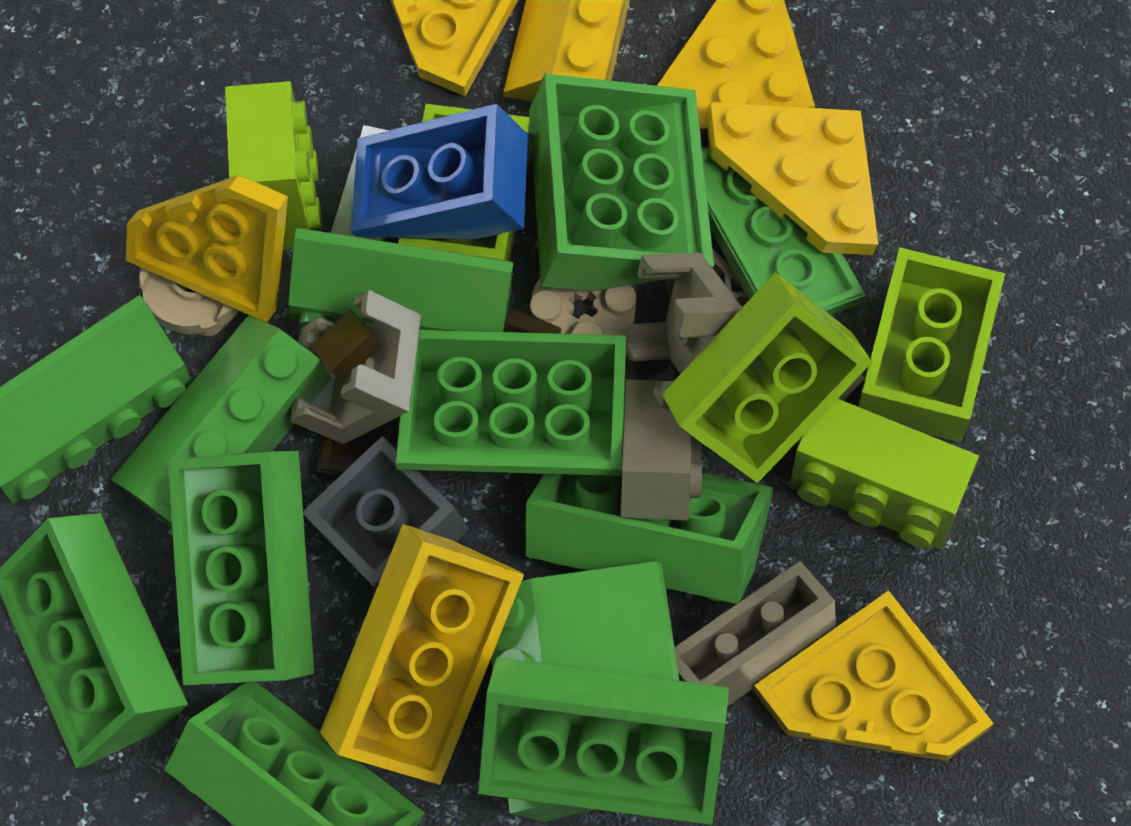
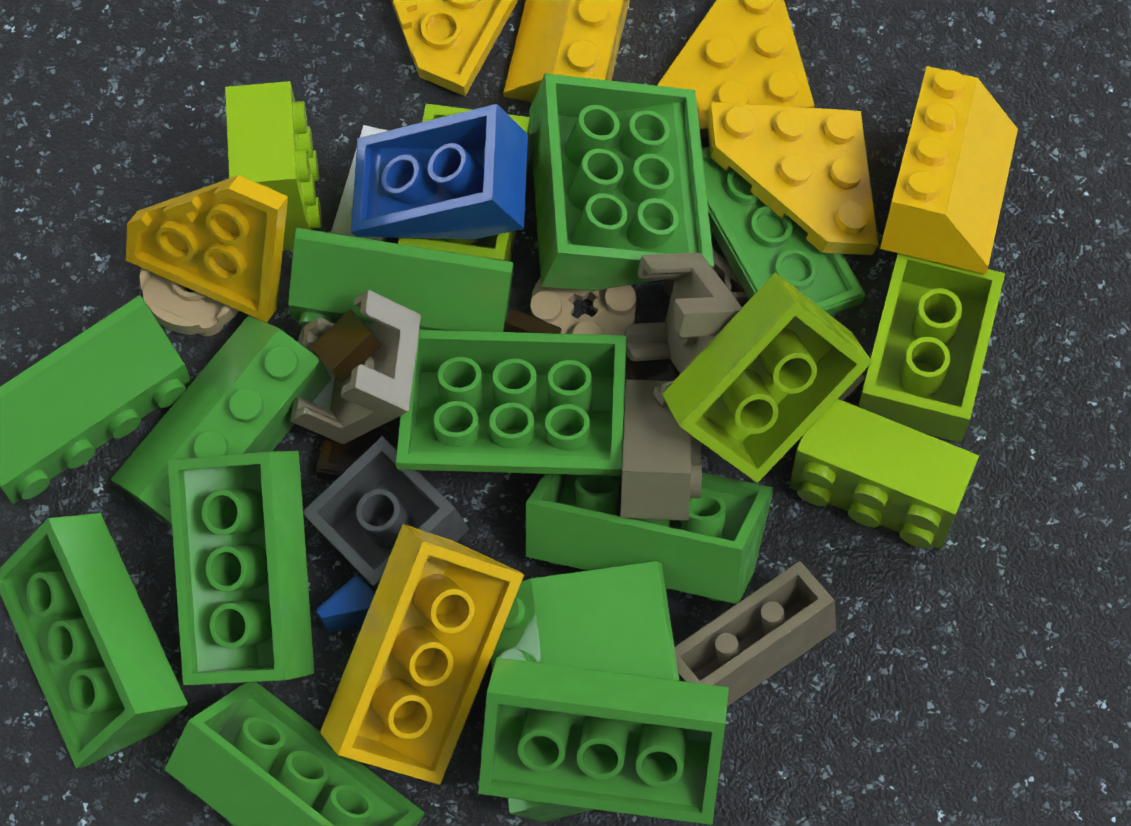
(346, 607): none -> blue slope
(875, 688): yellow plate -> none
(951, 174): none -> yellow slope

